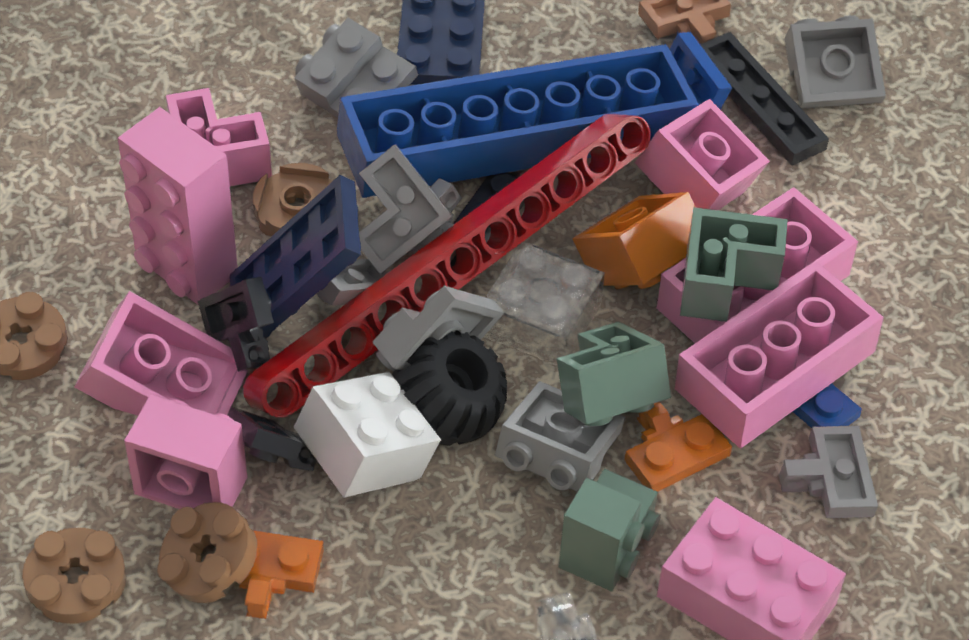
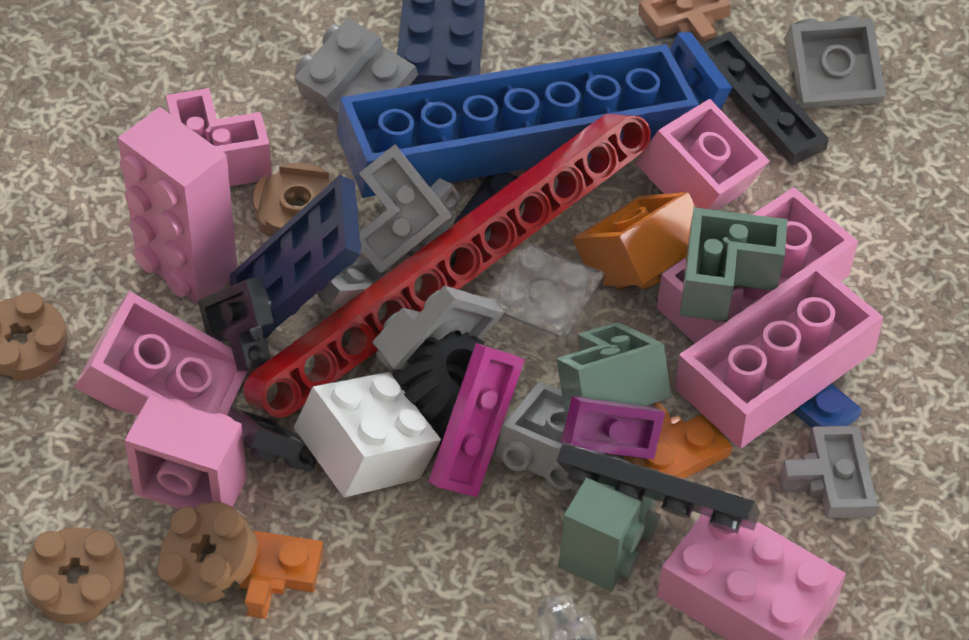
(476, 420): none -> dark pink plate
(613, 427): none -> magenta plate
(677, 494): none -> black plate

